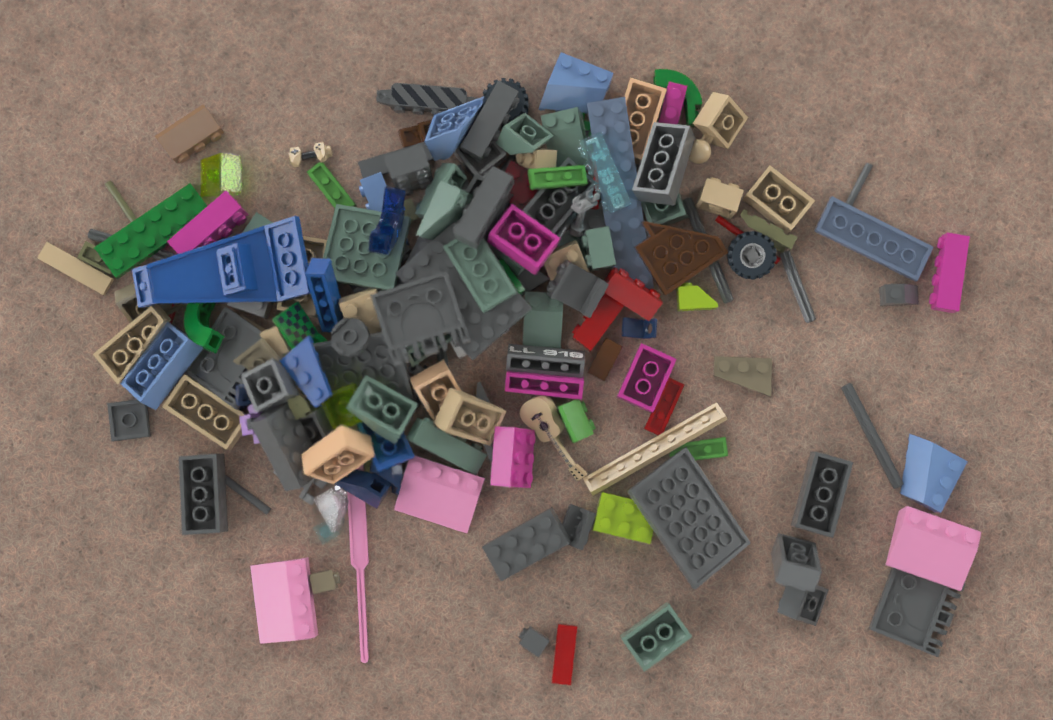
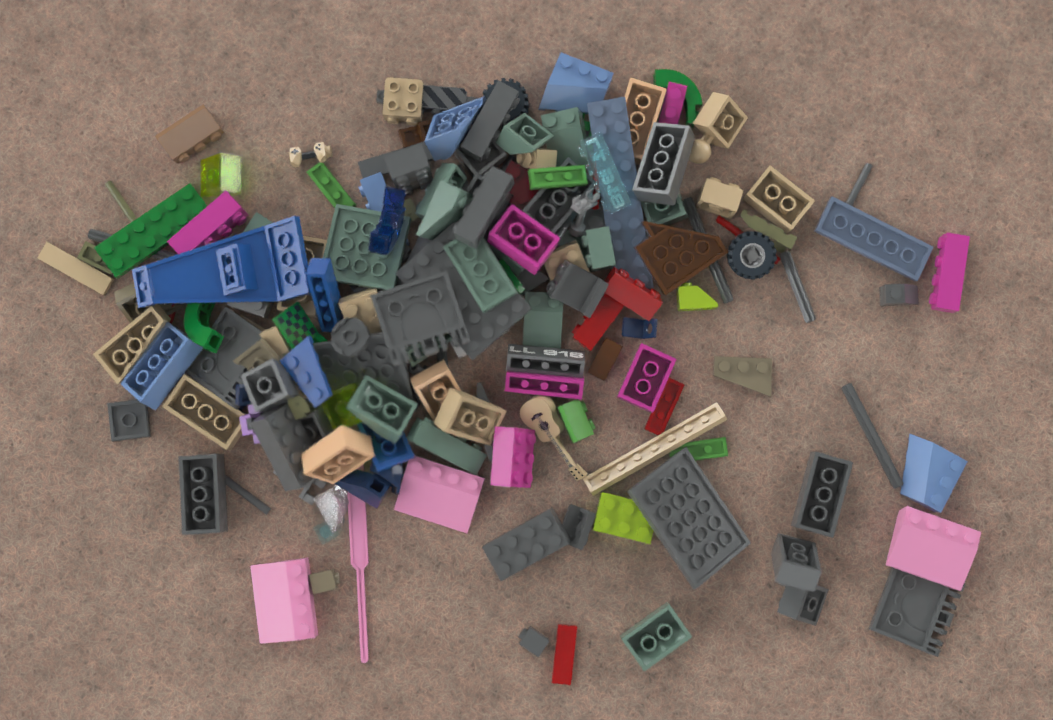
(403, 101): none -> tan bracket

